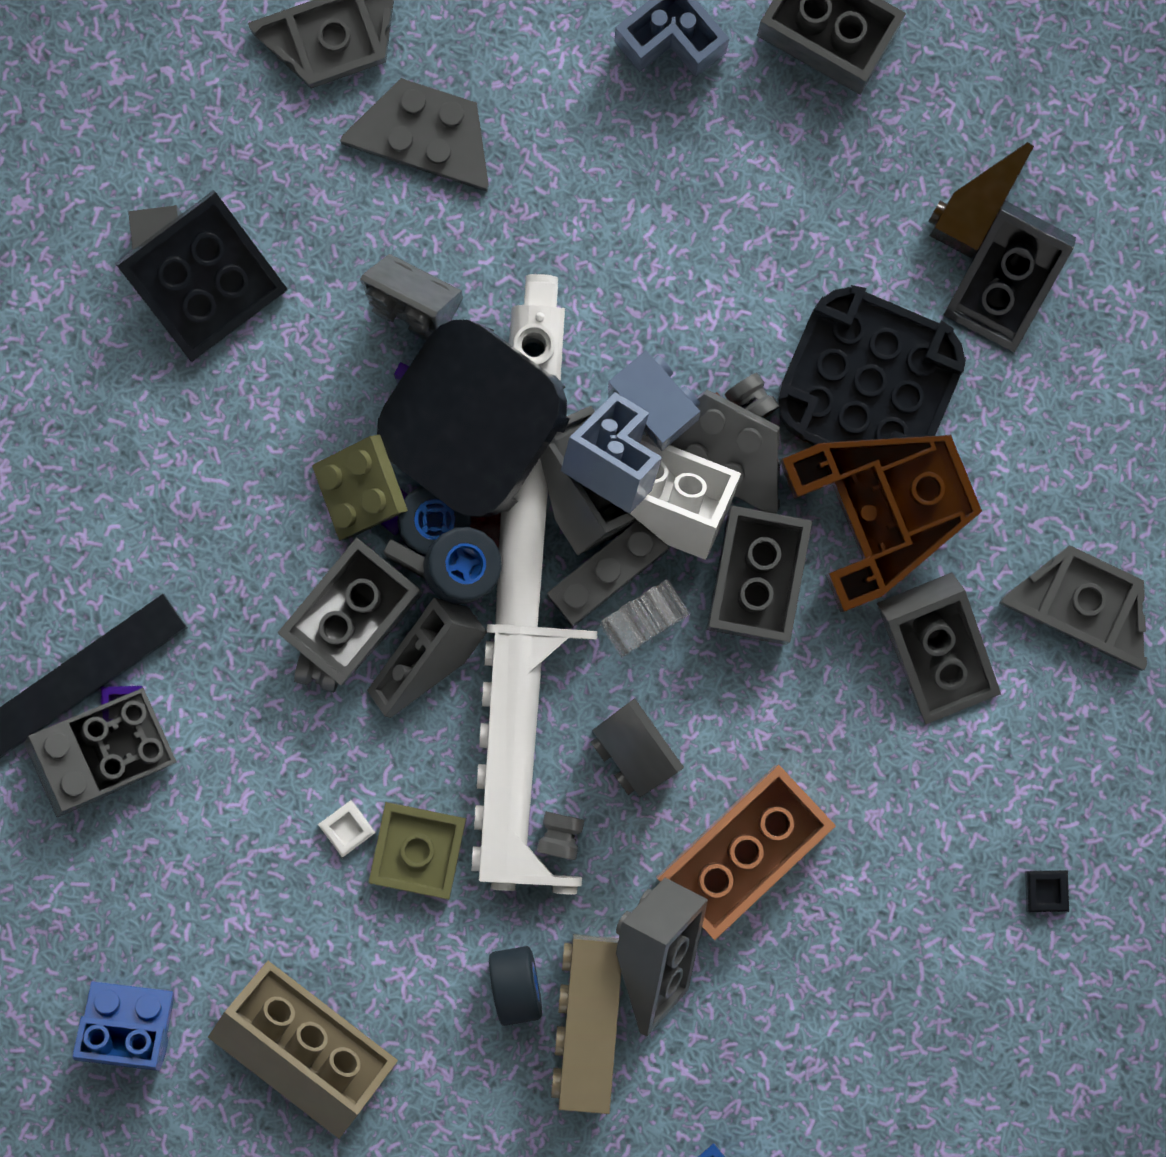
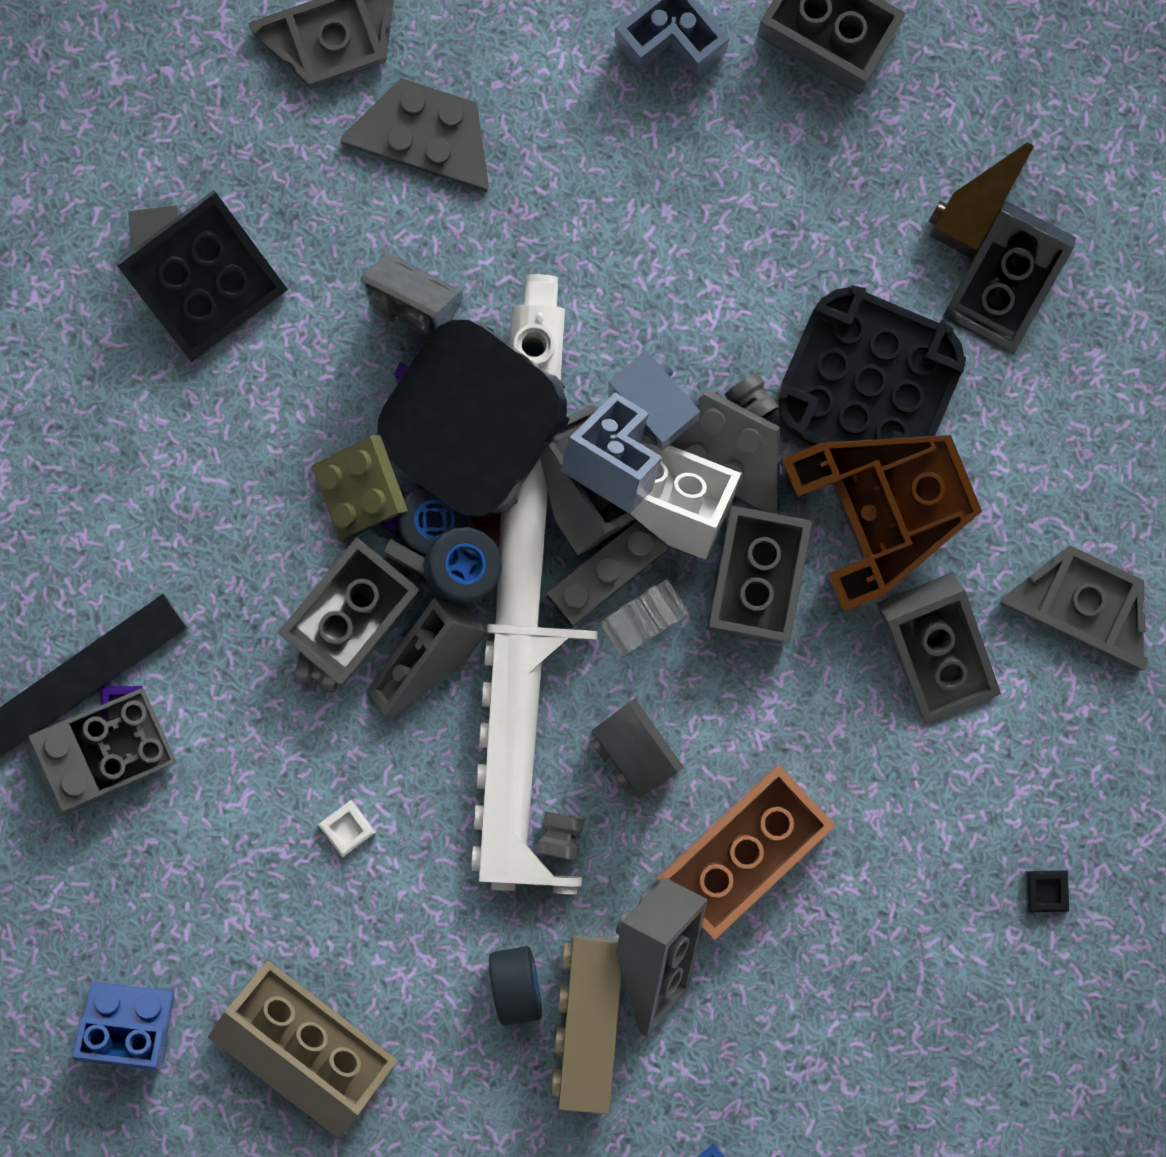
(417, 850): olive plate -> none

